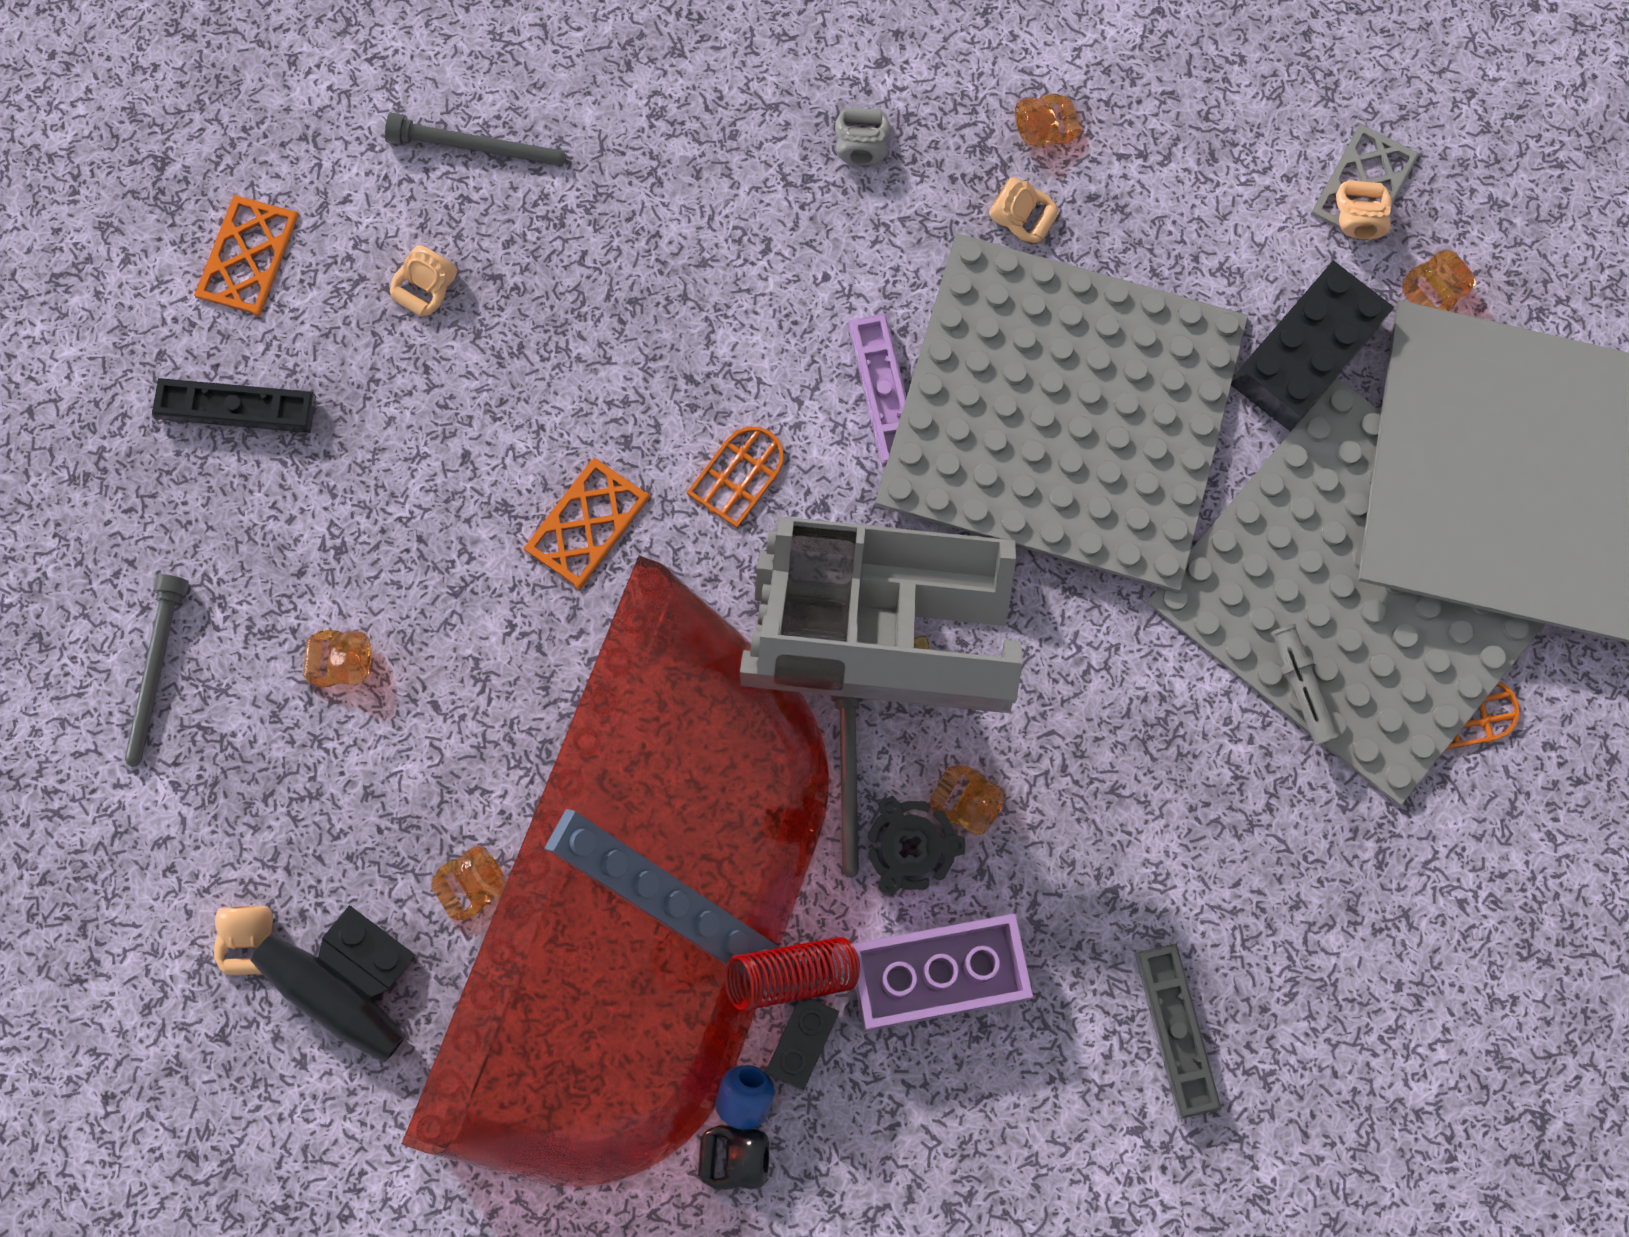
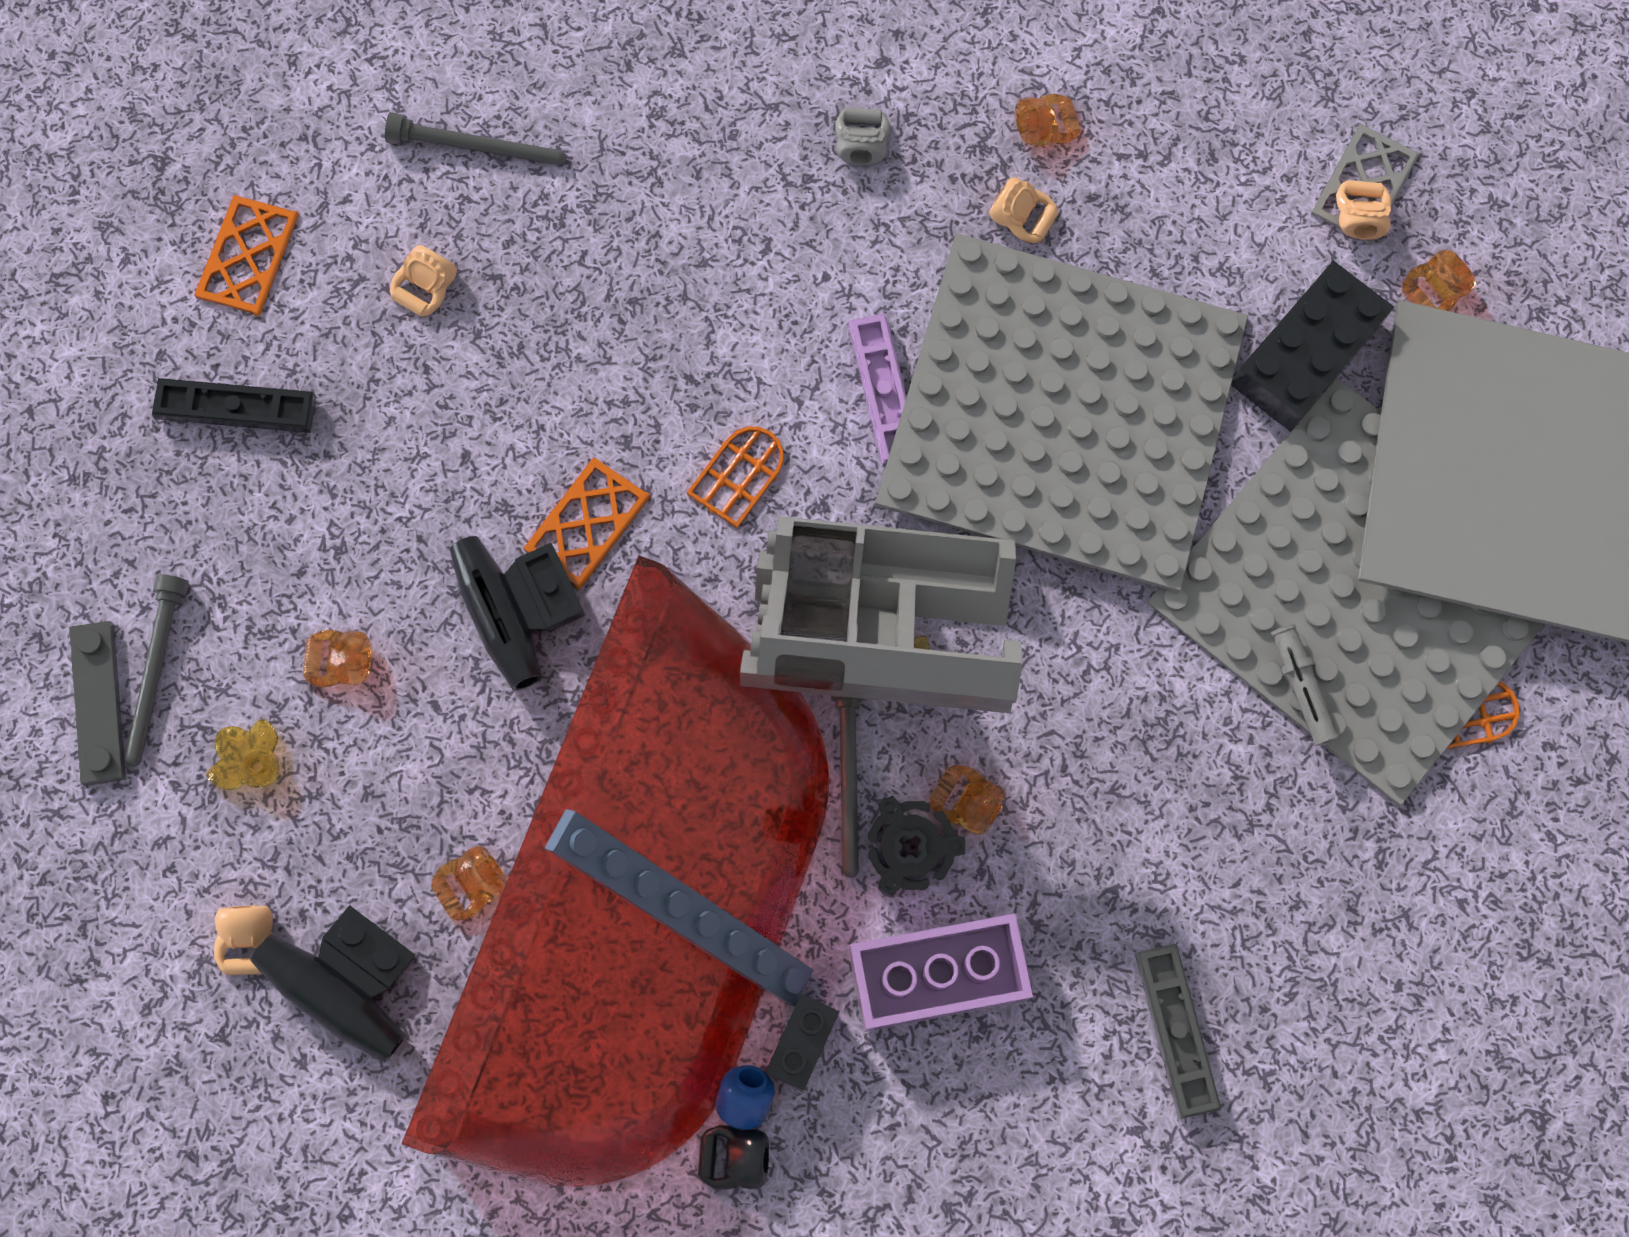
(97, 703): none -> dark grey plate
(241, 753): none -> clear yellow plate
(513, 603): none -> black plate
(794, 974): red piece -> none

